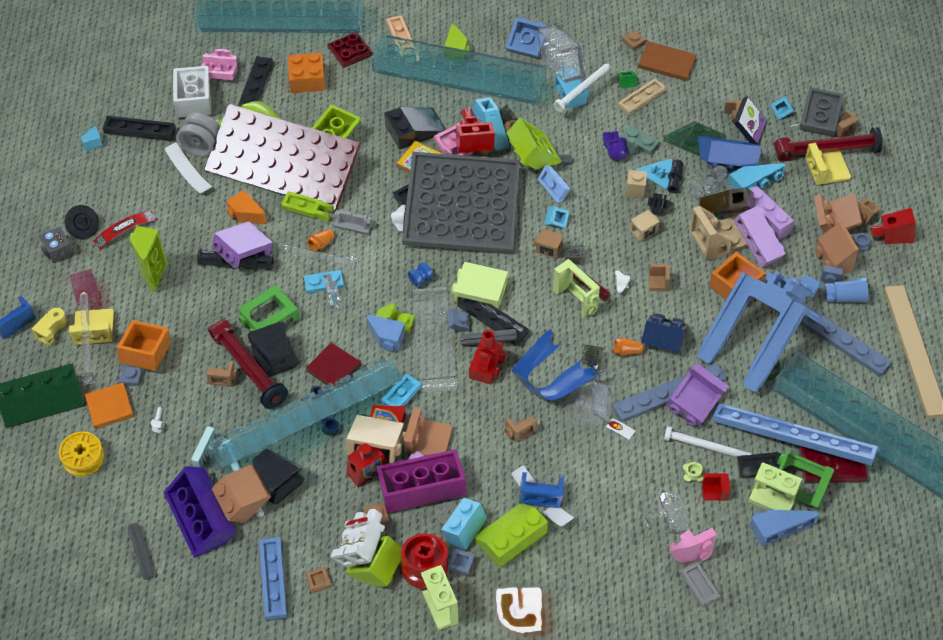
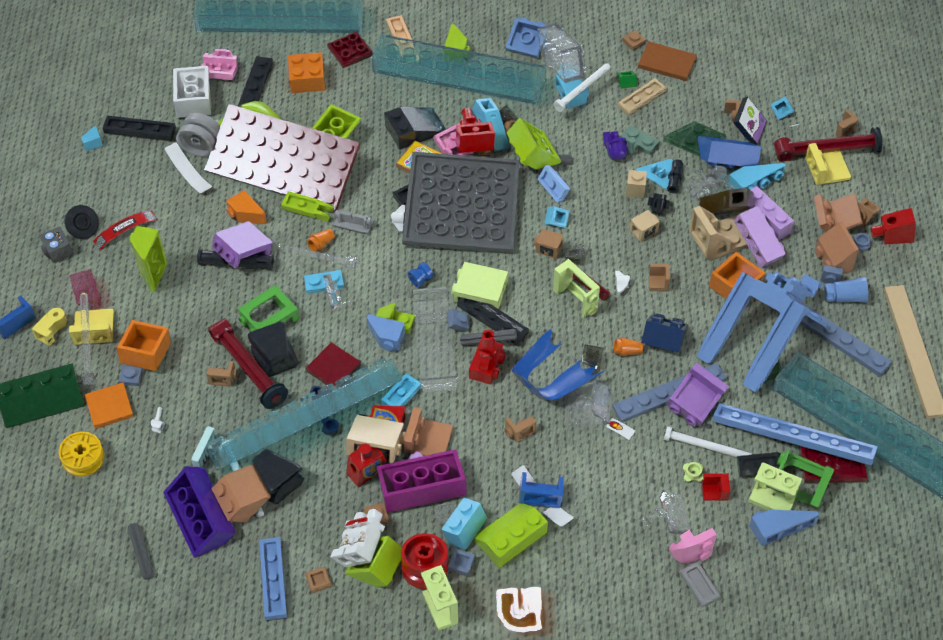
(821, 111): dark grey plate -> none

